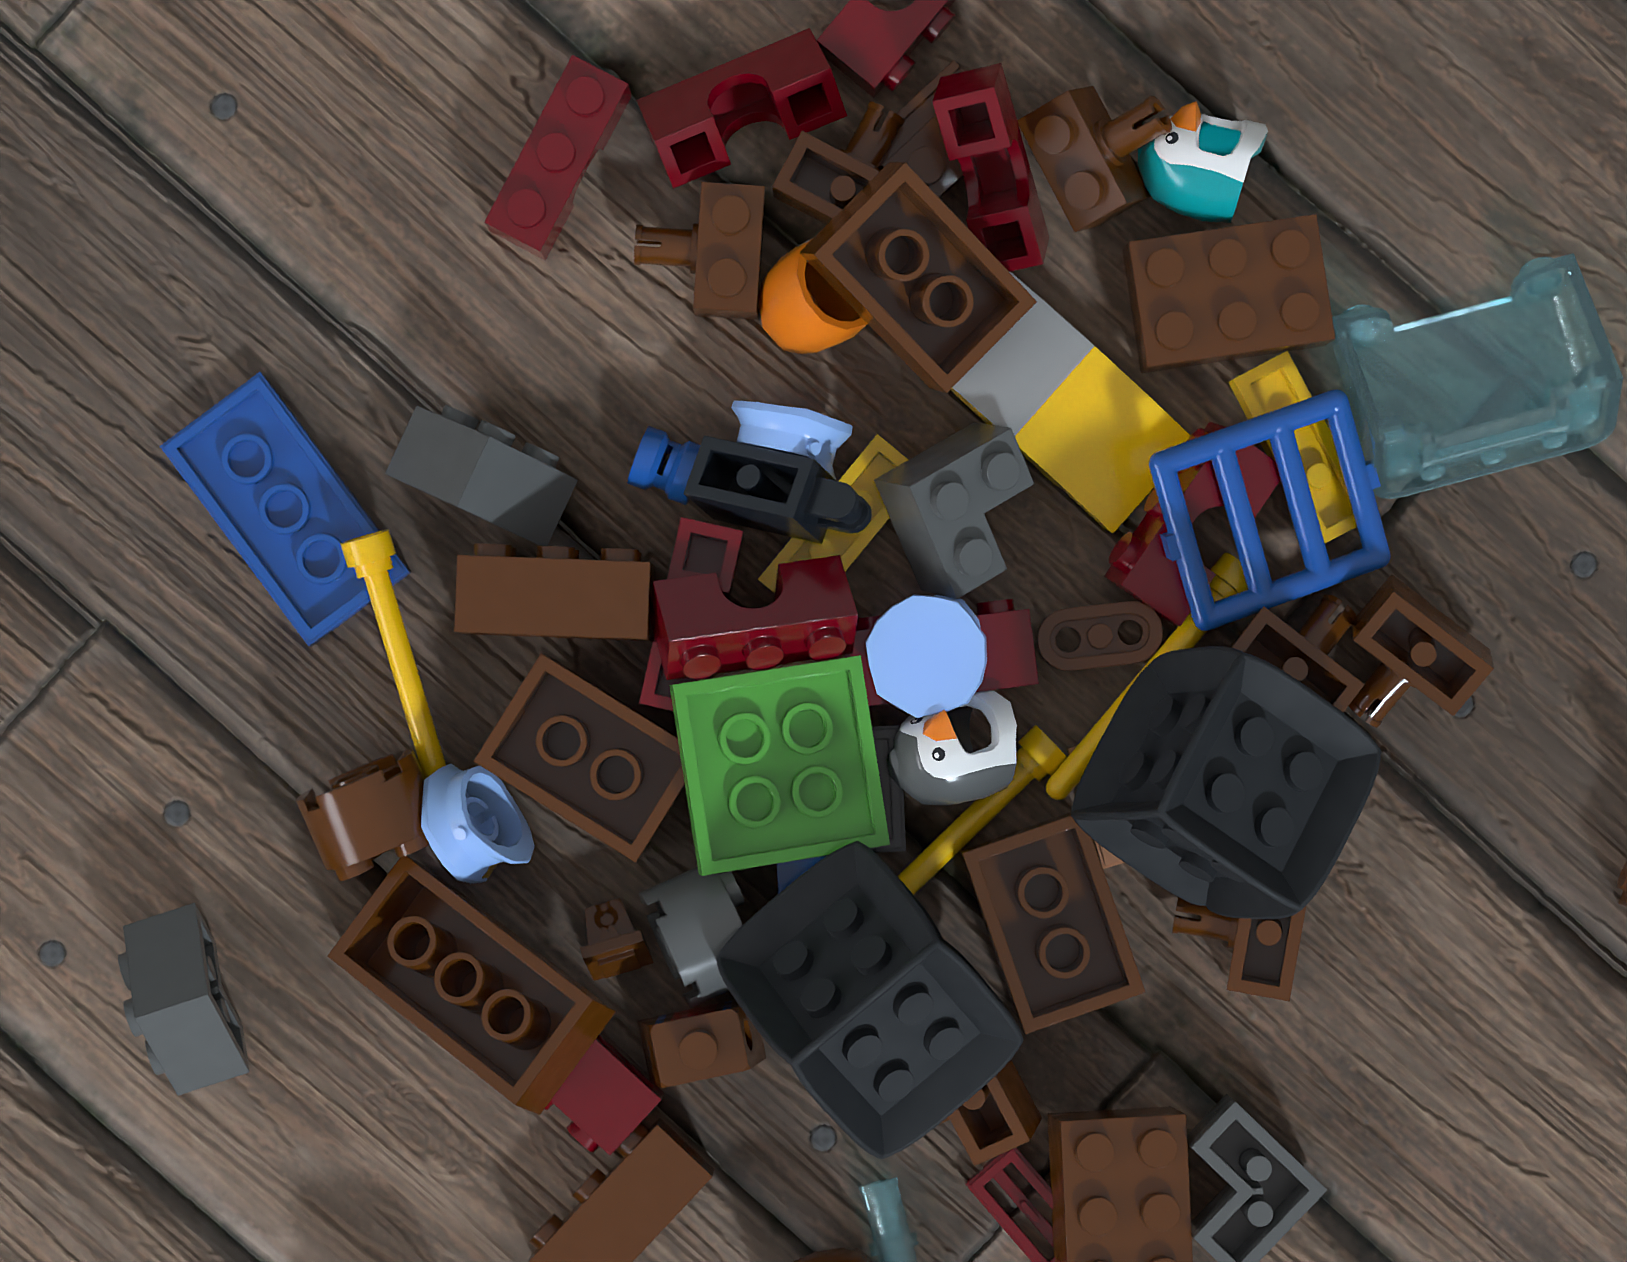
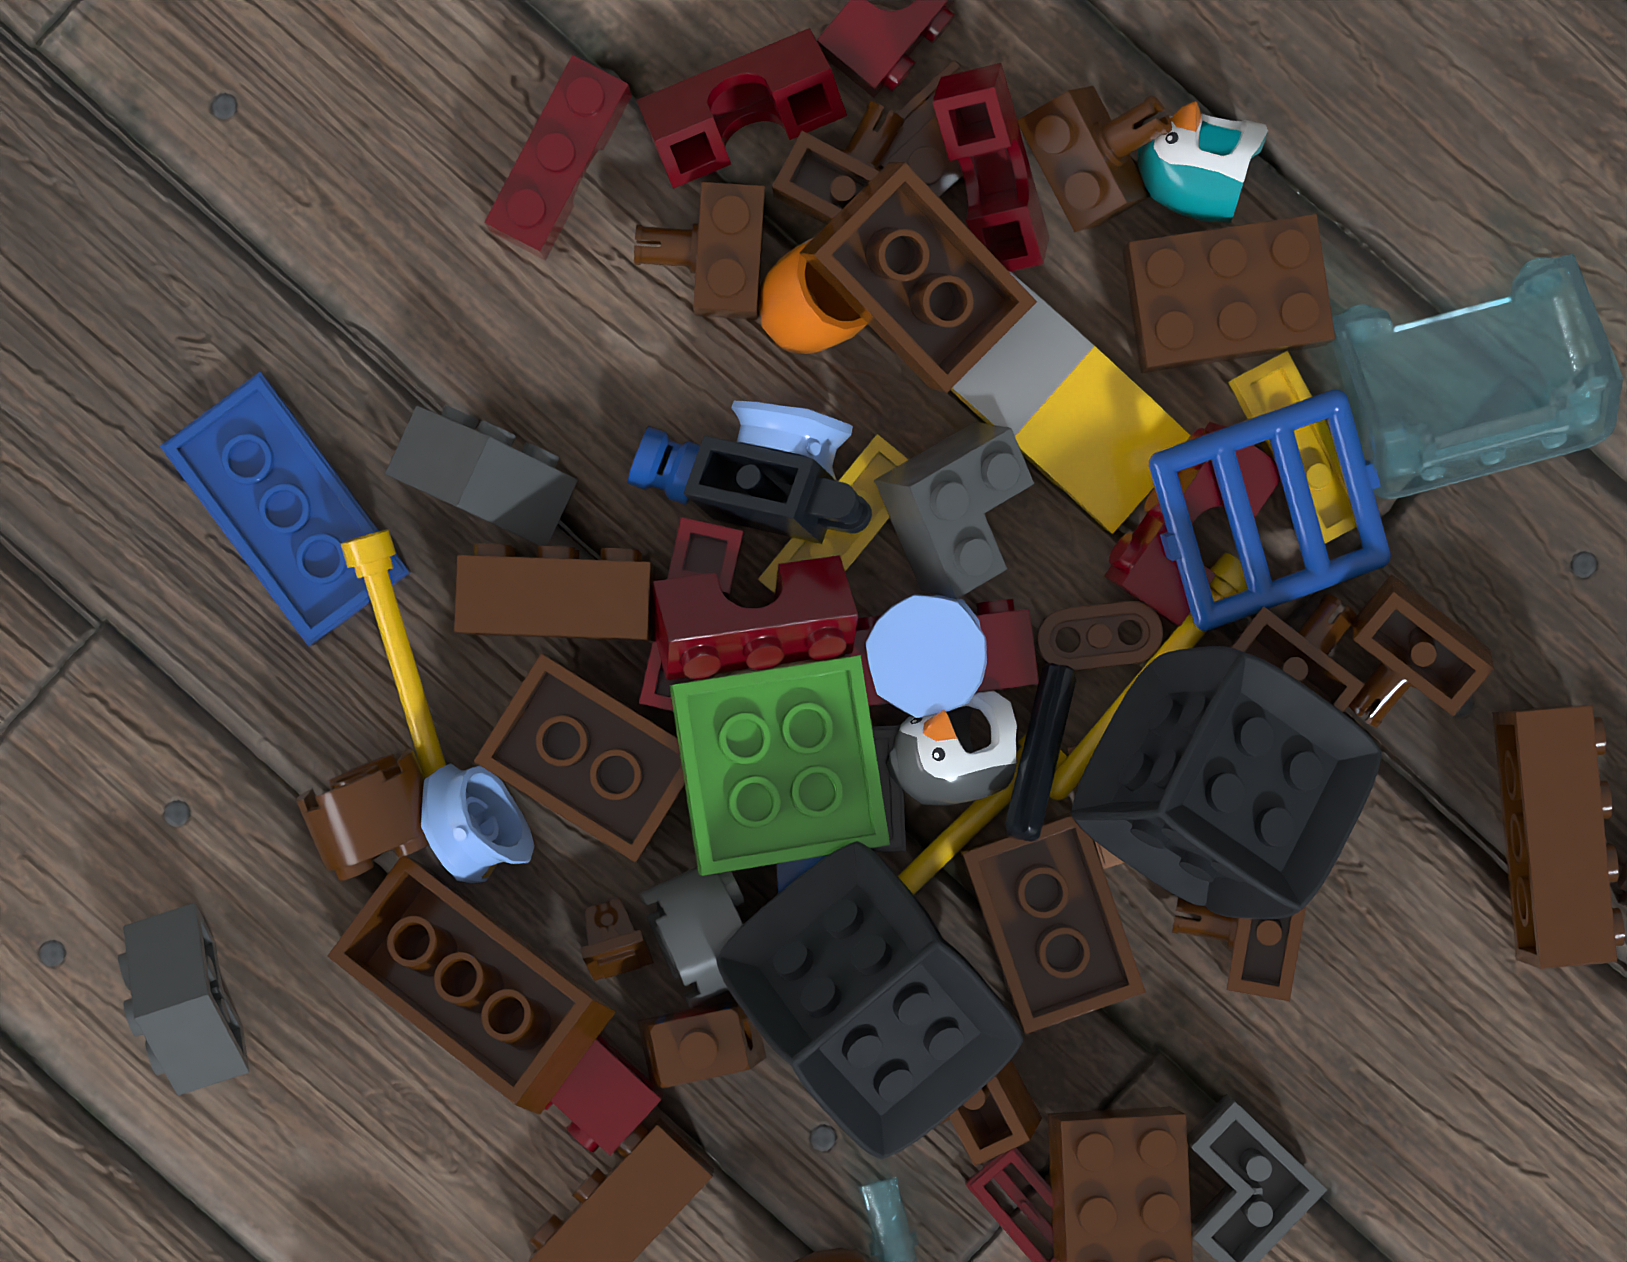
(1040, 752): none -> black axle
(1557, 836): none -> reddish brown brick

